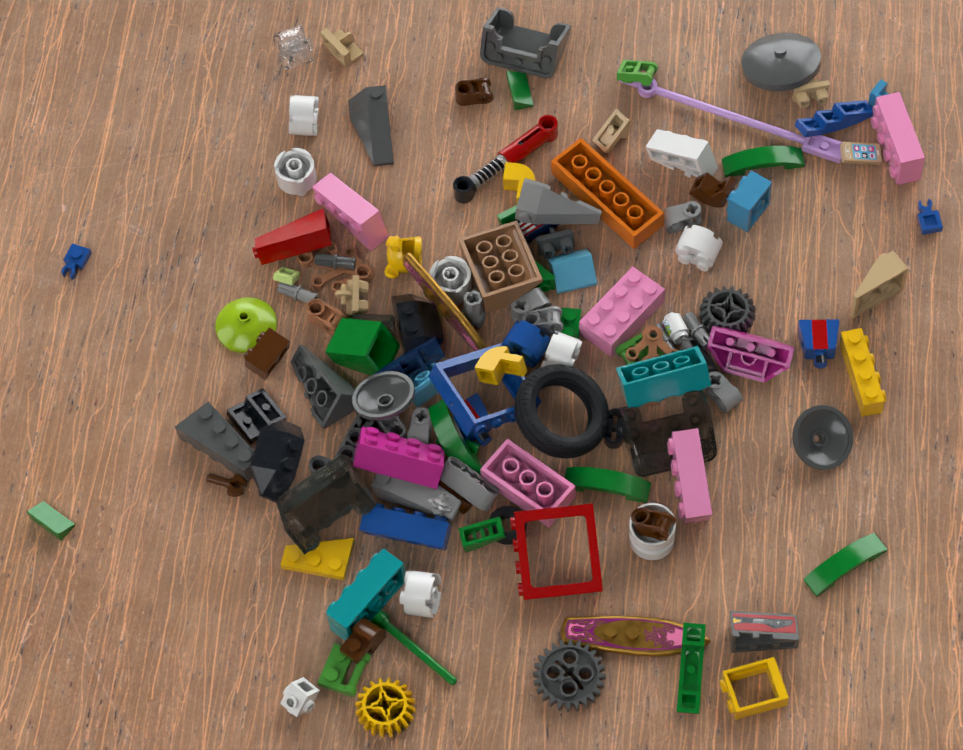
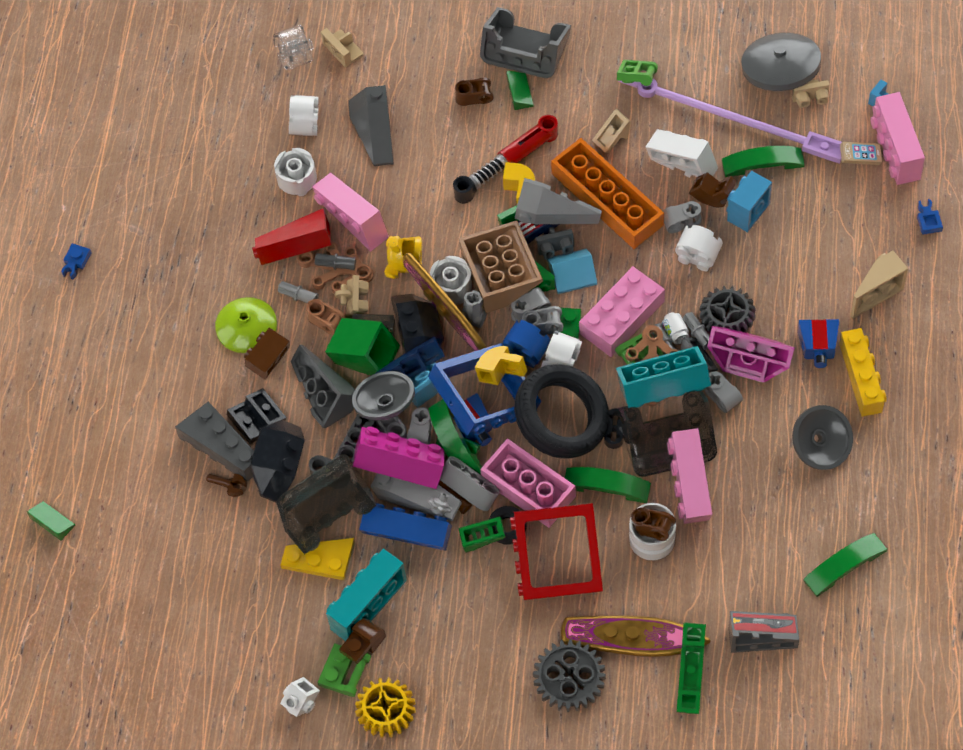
(286, 275): yellowish green tile -> none
(382, 620): green piece -> none
(421, 593): white brick -> none
(764, 666): yellow window -> none
(840, 117): blue slope -> none

